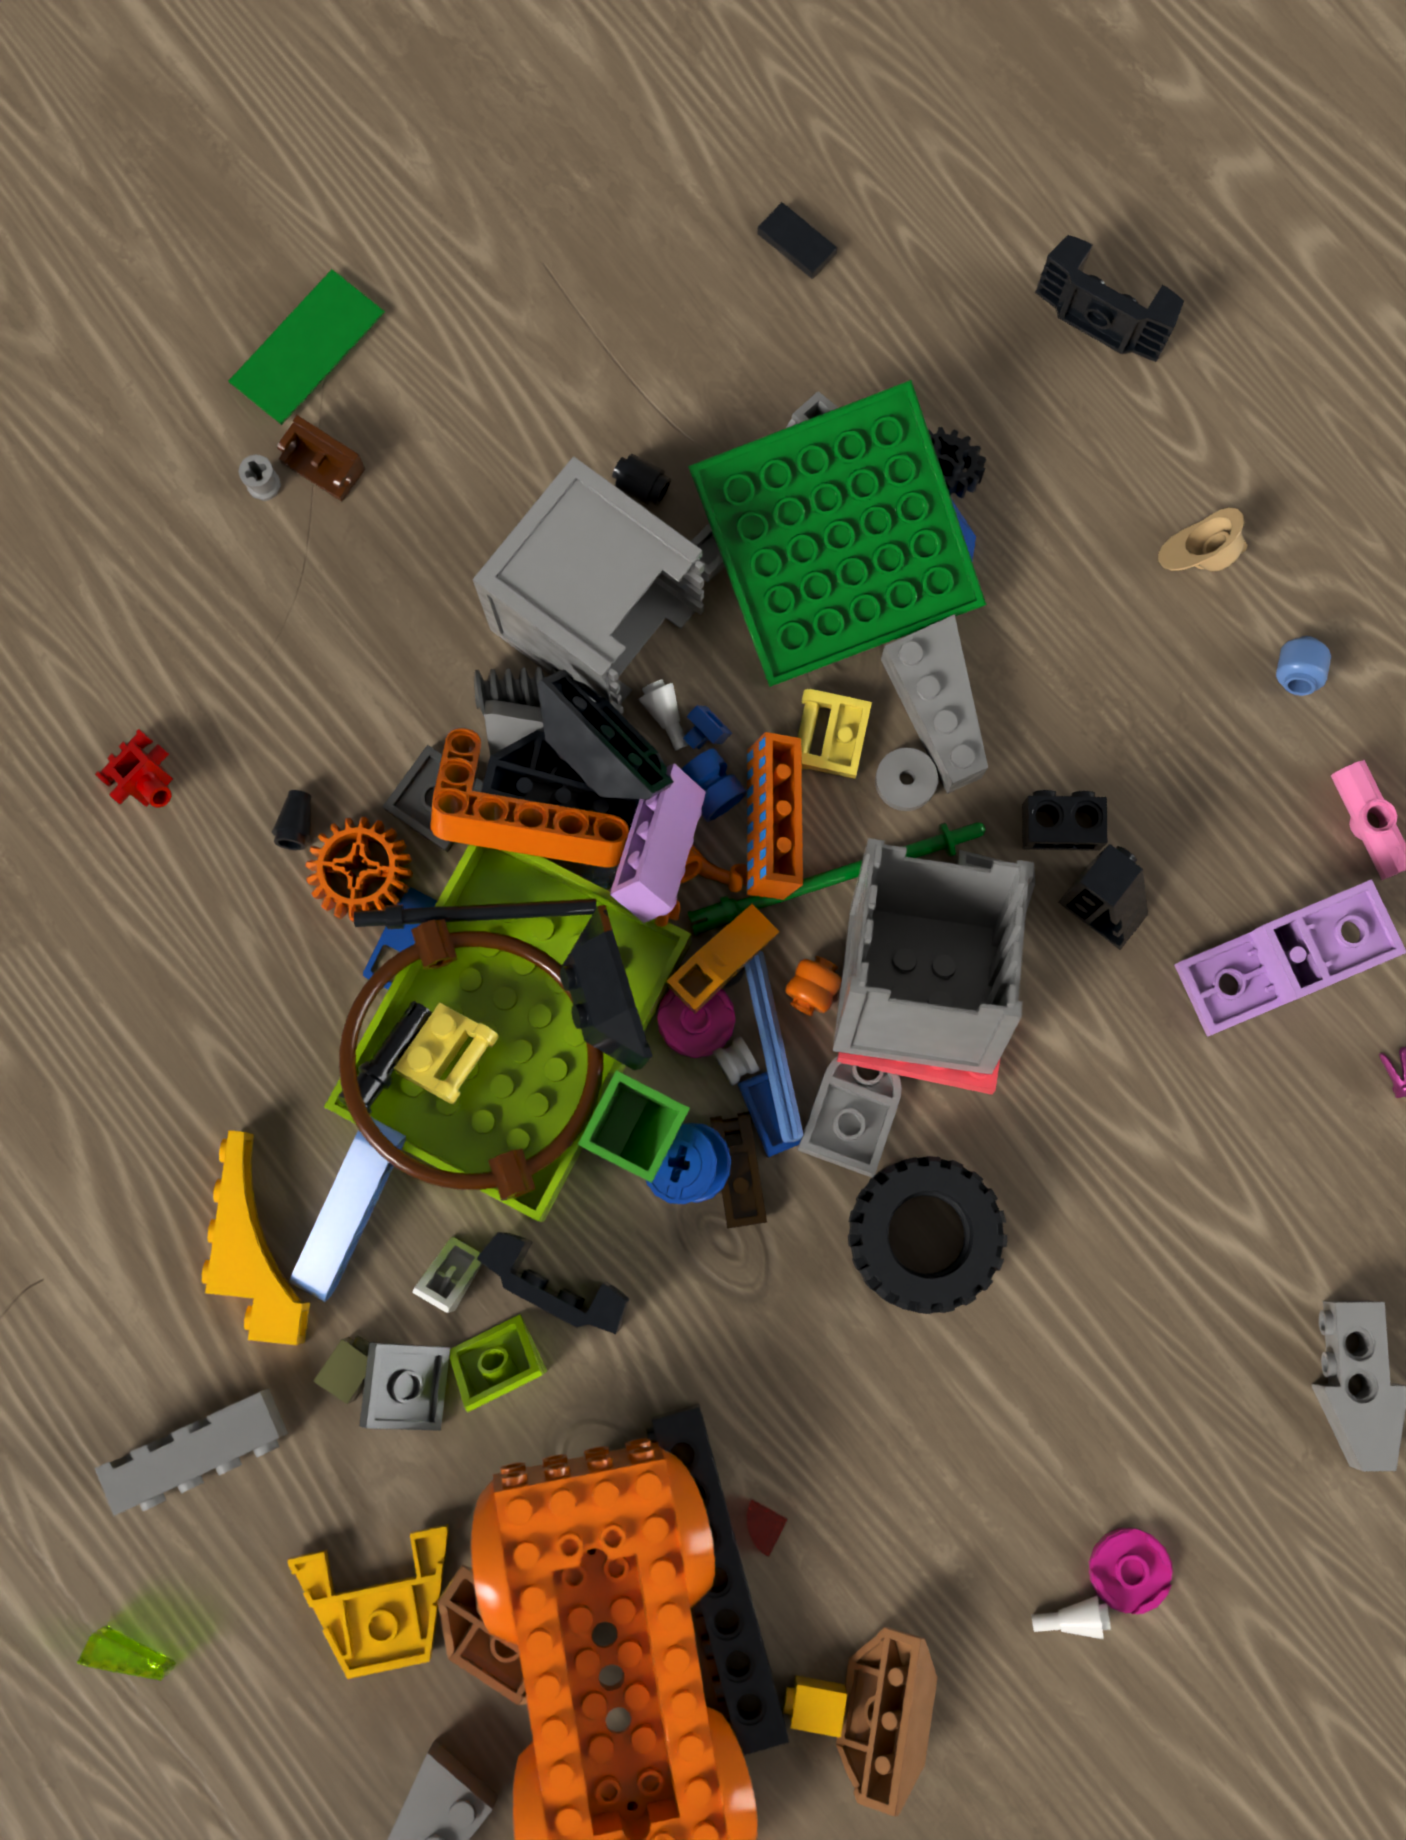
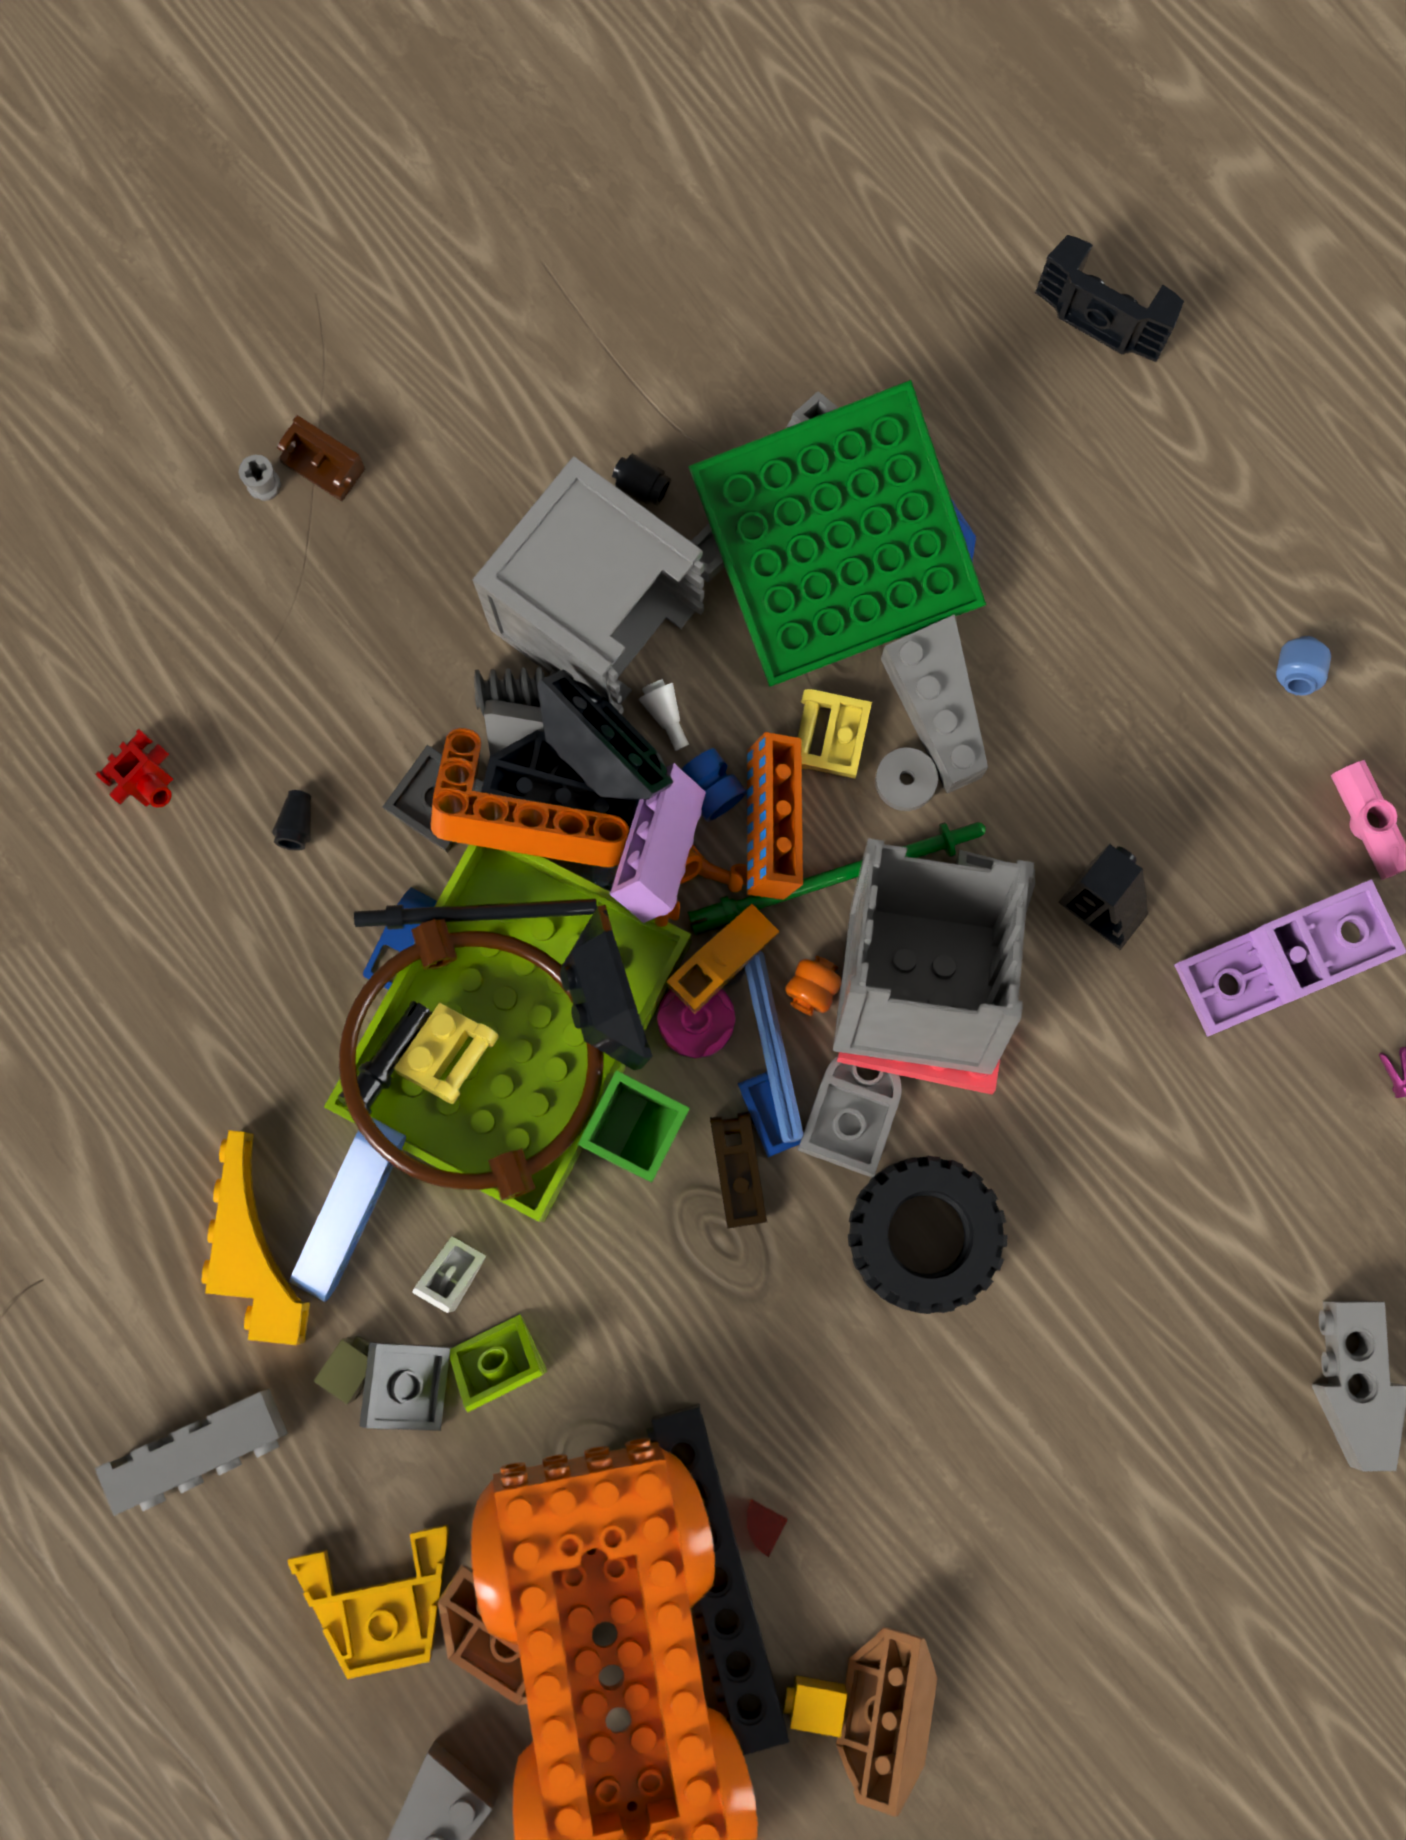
(118, 1653): clear neon green slope -> none
(306, 347): green piece -> none
(358, 886): orange gear -> none
(504, 1258): black plate -> none
(706, 728): blue tile -> none
(707, 1171): blue piece -> none
(736, 1060): light grey wheel -> none
(797, 240): black tile -> none
(954, 456): black gear -> none
(1065, 832): black brick -> none
(1083, 1618): white cone -> none
(1130, 1570): dark pink tile -> none
(1207, 544): tan piece -> none

